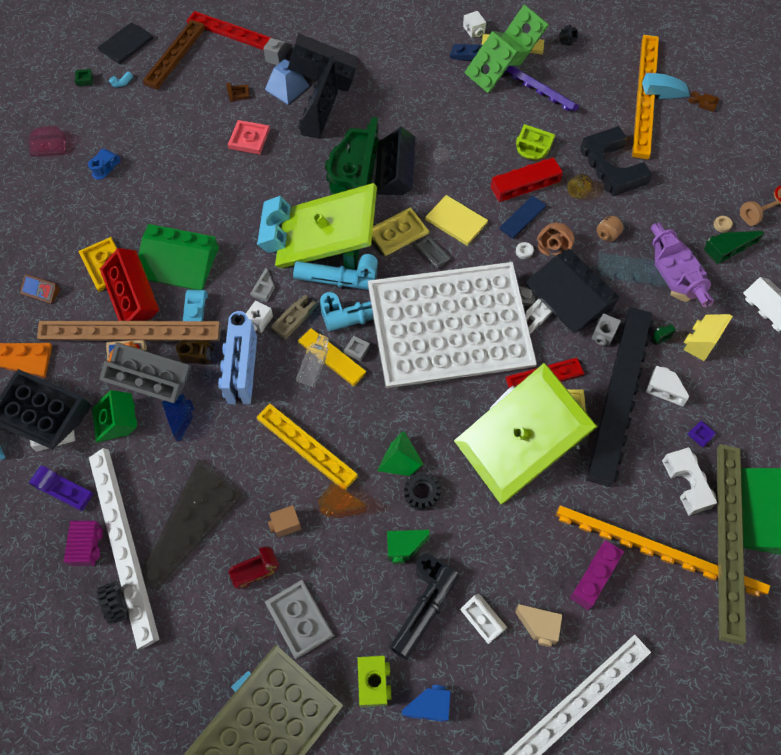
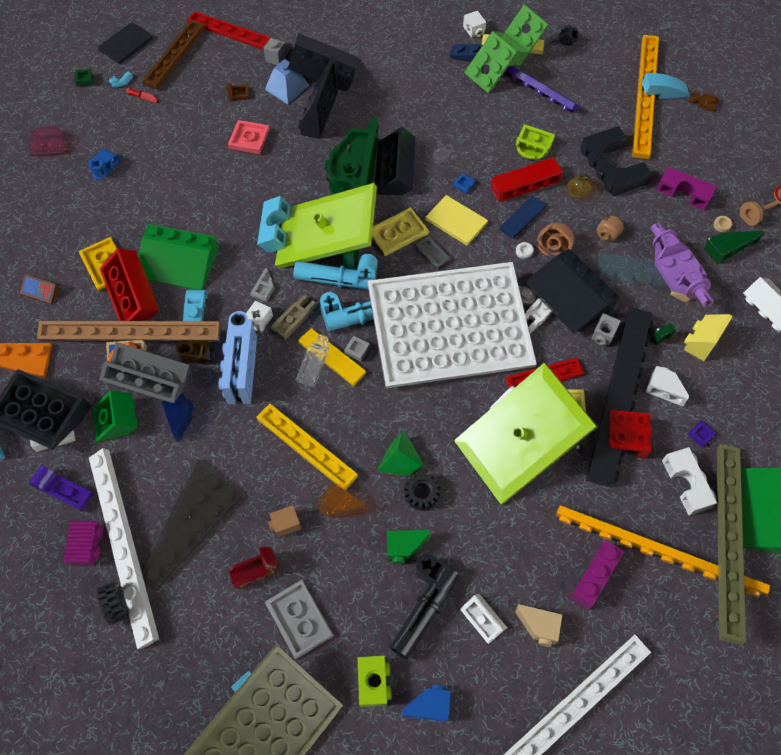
(143, 95): none -> red piece
(464, 183): none -> blue tile
(630, 432): none -> red bracket
(698, 189): none -> magenta arch

